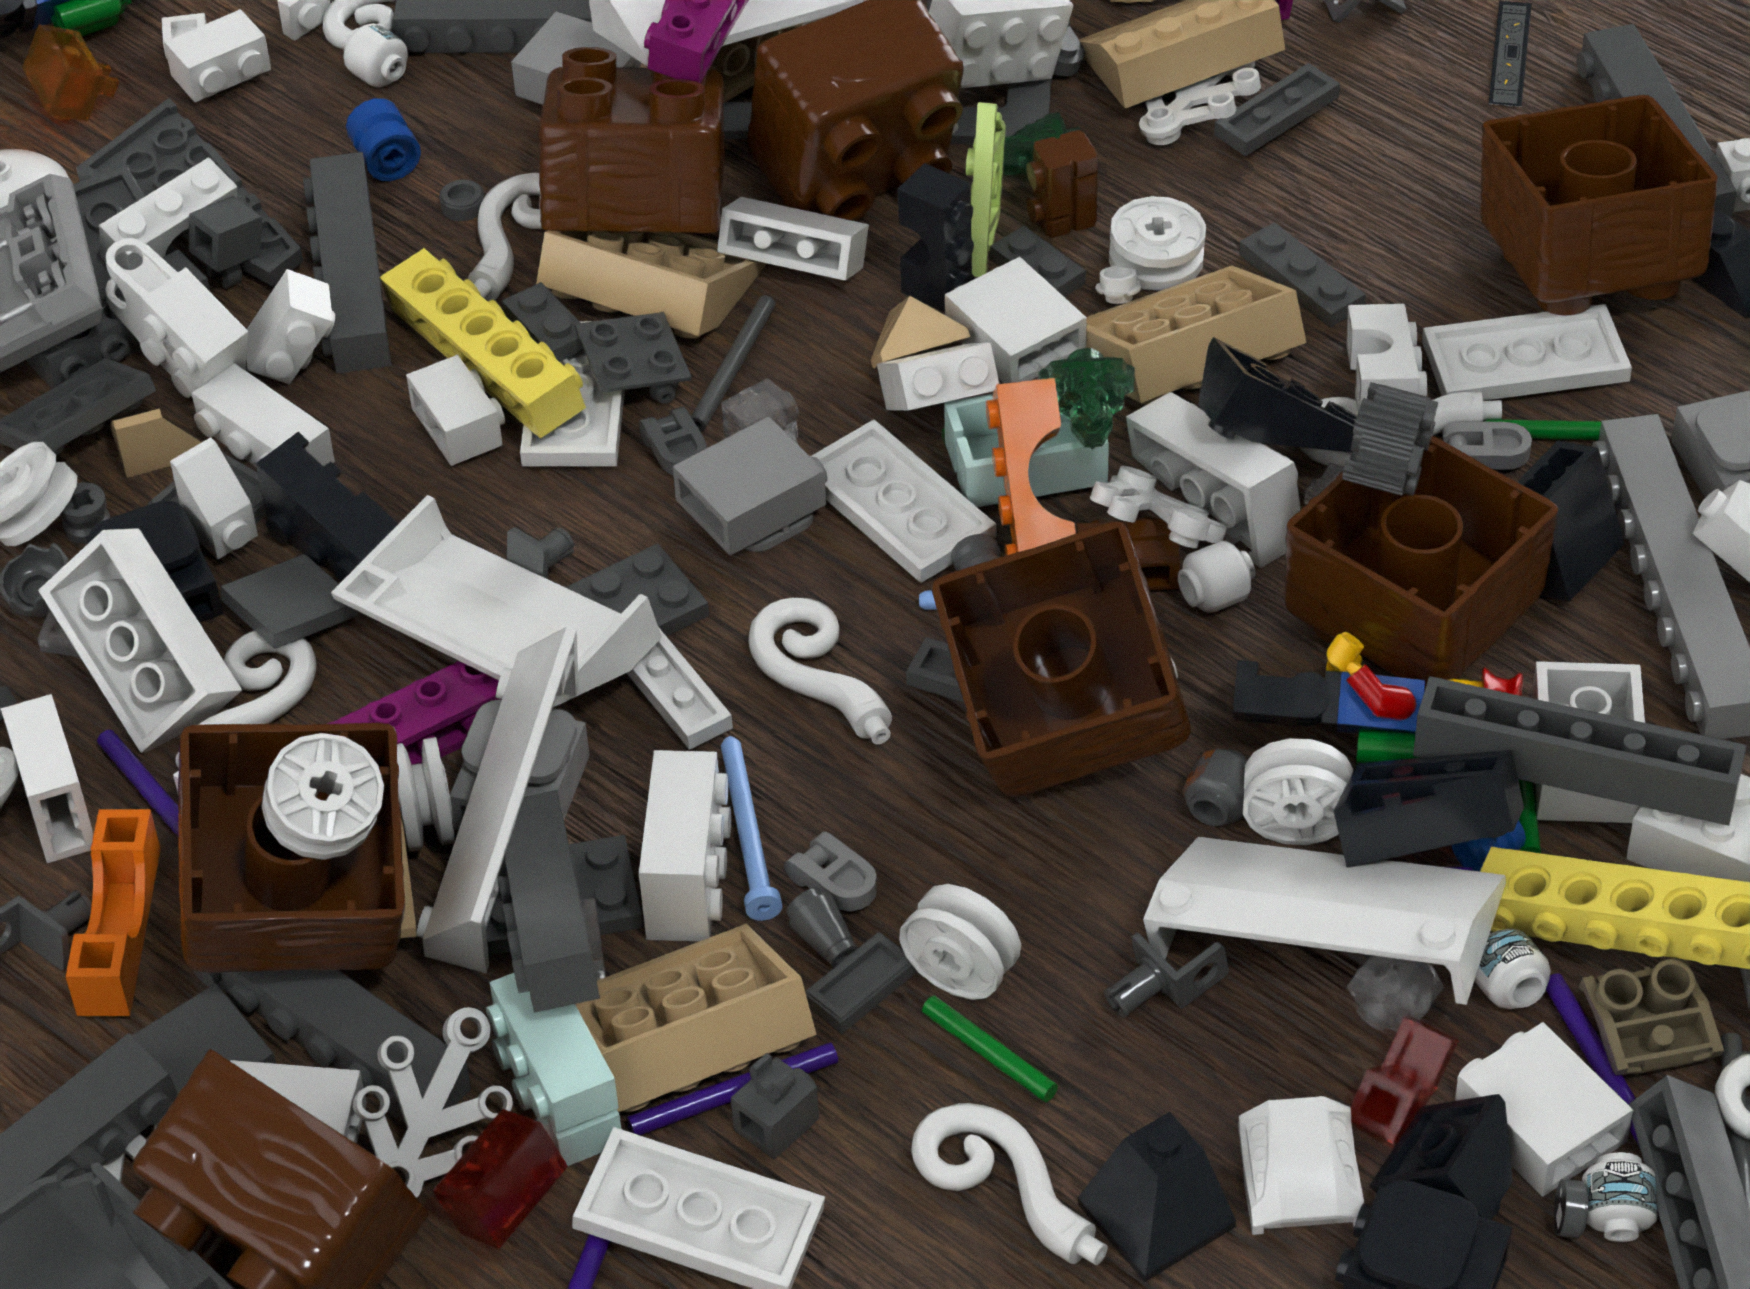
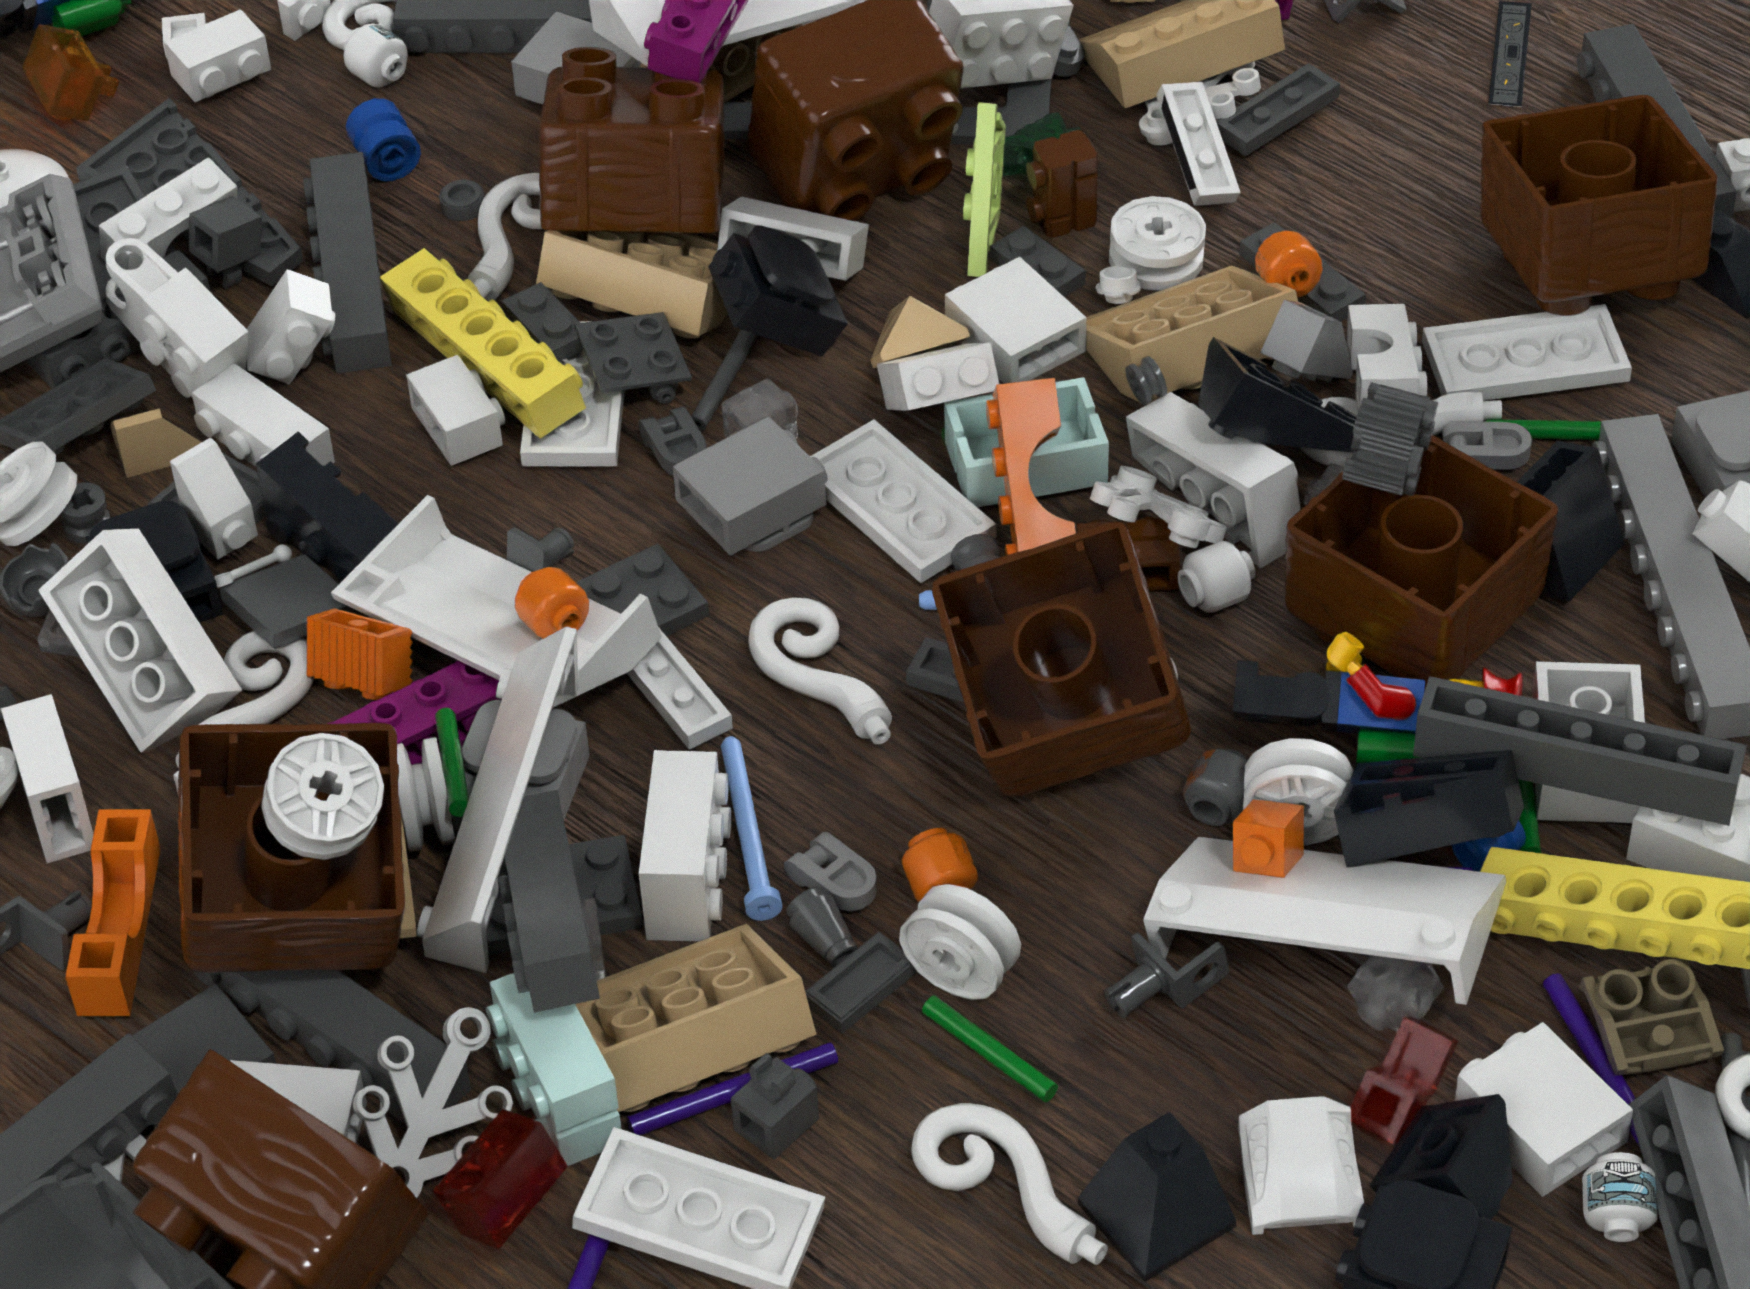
(140, 778): dark purple bar -> none
(280, 554): none -> white hinge
(358, 653): none -> orange brick
(452, 761): none -> green bar
(550, 601): none -> orange head
(778, 290): none -> black brick
(937, 860): none -> orange head
(941, 214): black arch -> none
(1090, 392): clear green rock -> none
(1146, 380): none -> dark grey bush
(1198, 143): none -> white plate
(1268, 838): none -> orange brick
(1290, 261): none -> orange head
(1307, 344): none -> light grey slope
(1512, 970): white head -> none
(1570, 1208): dark grey tile -> none

